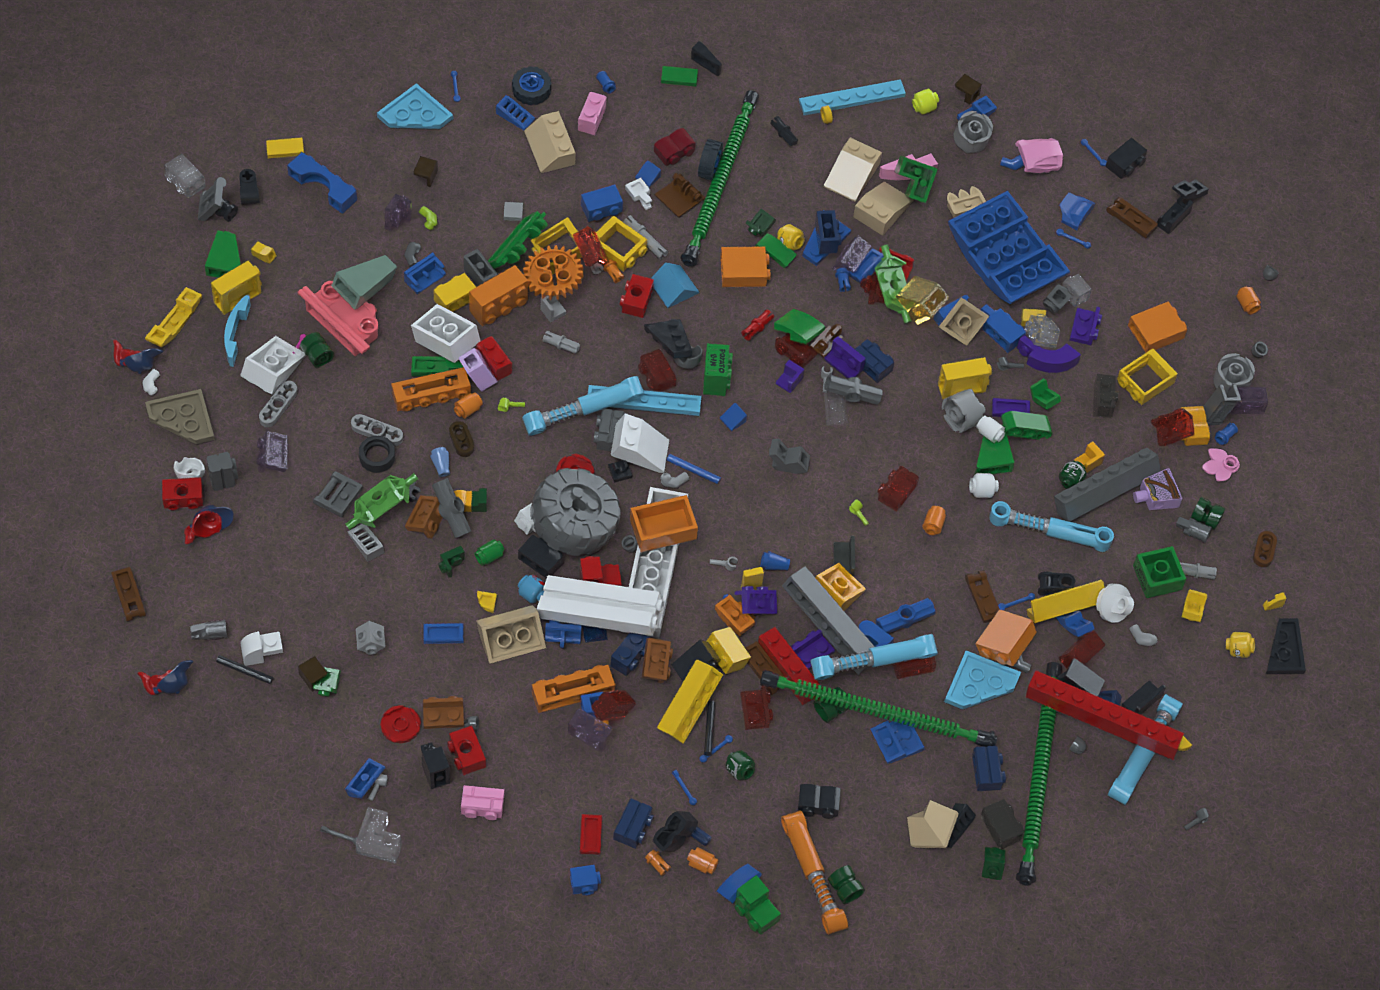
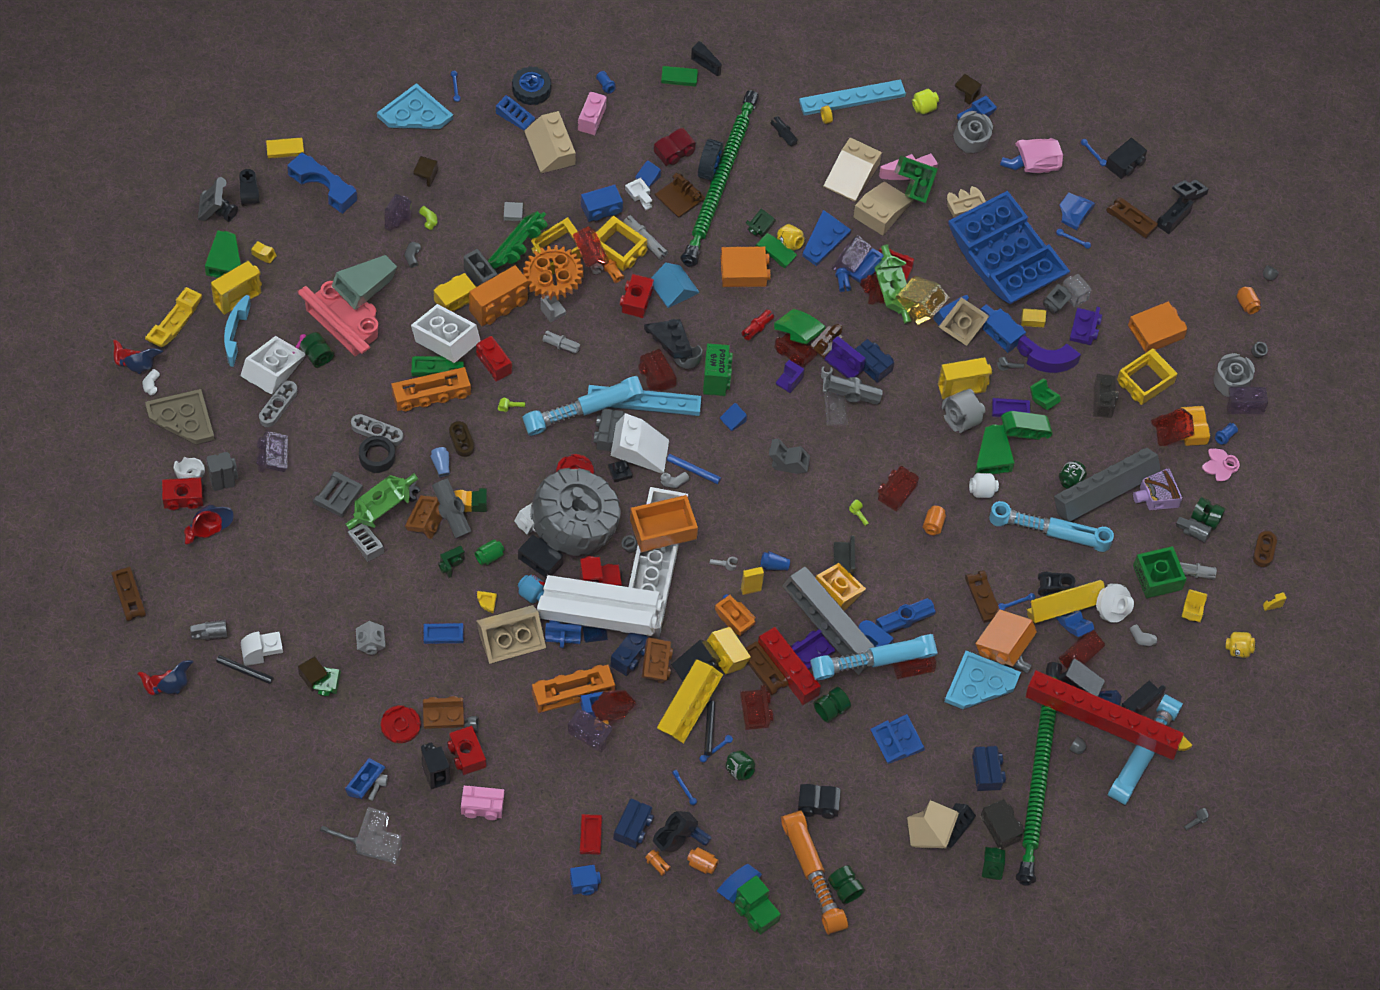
(184, 176): clear brick -> none
(424, 273): blue hinge -> none
(468, 405): orange brick -> none
(478, 369): lavender slope -> none
(758, 601): dark purple bracket -> none
(827, 231): dark blue brick -> none
(980, 737): green hose -> none
(991, 429): white brick -> none
(1042, 331): clear brick -> none
(1092, 457): light orange panel -> none
(1221, 404): dark grey window -> none
(1287, 649): black wing -> none

